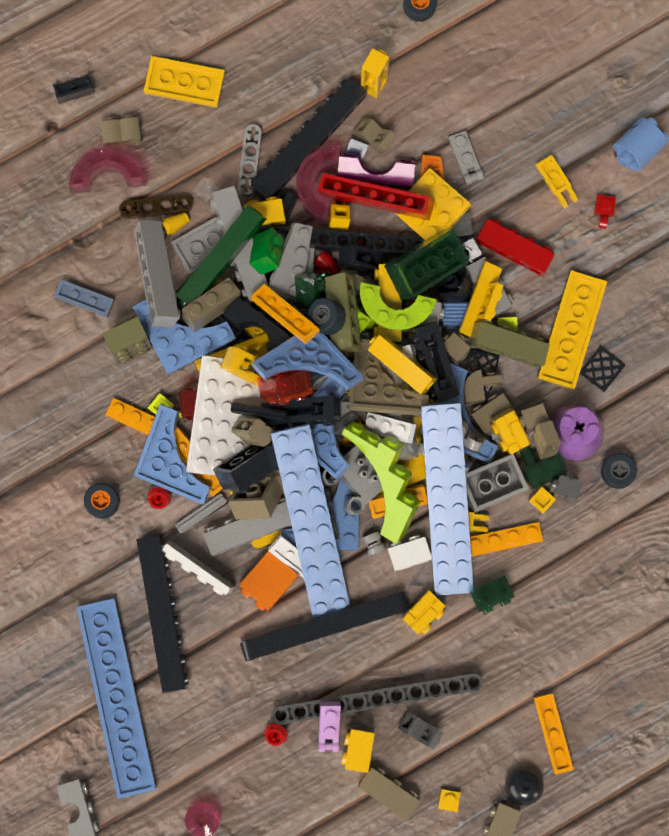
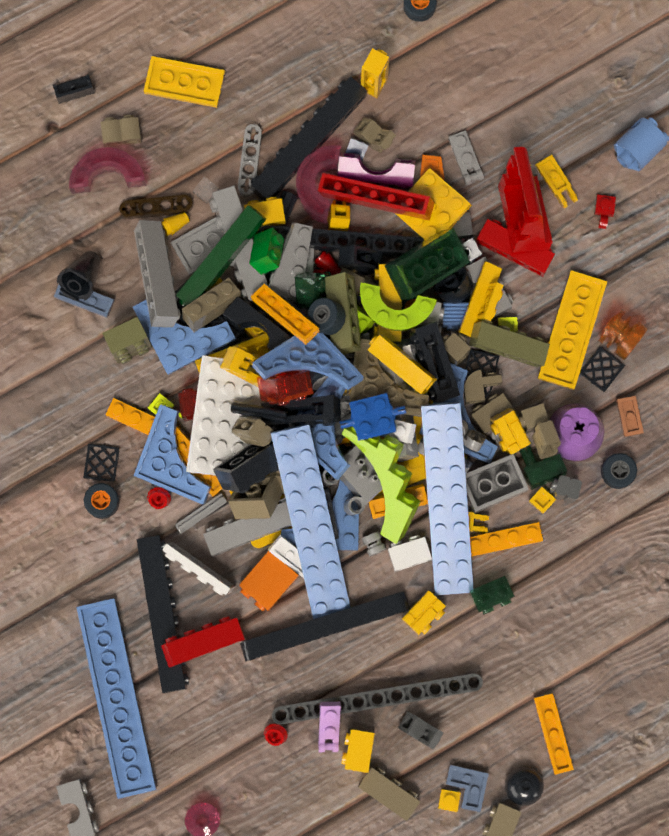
(79, 278): none -> black cone
(99, 478): none -> black window
(202, 642): none -> red brick
(372, 417): none -> blue plate
(474, 785): none -> sand blue plate
(524, 205): none -> red panel
(622, 334): none -> clear orange wheel
(629, 416): none -> nougat plate

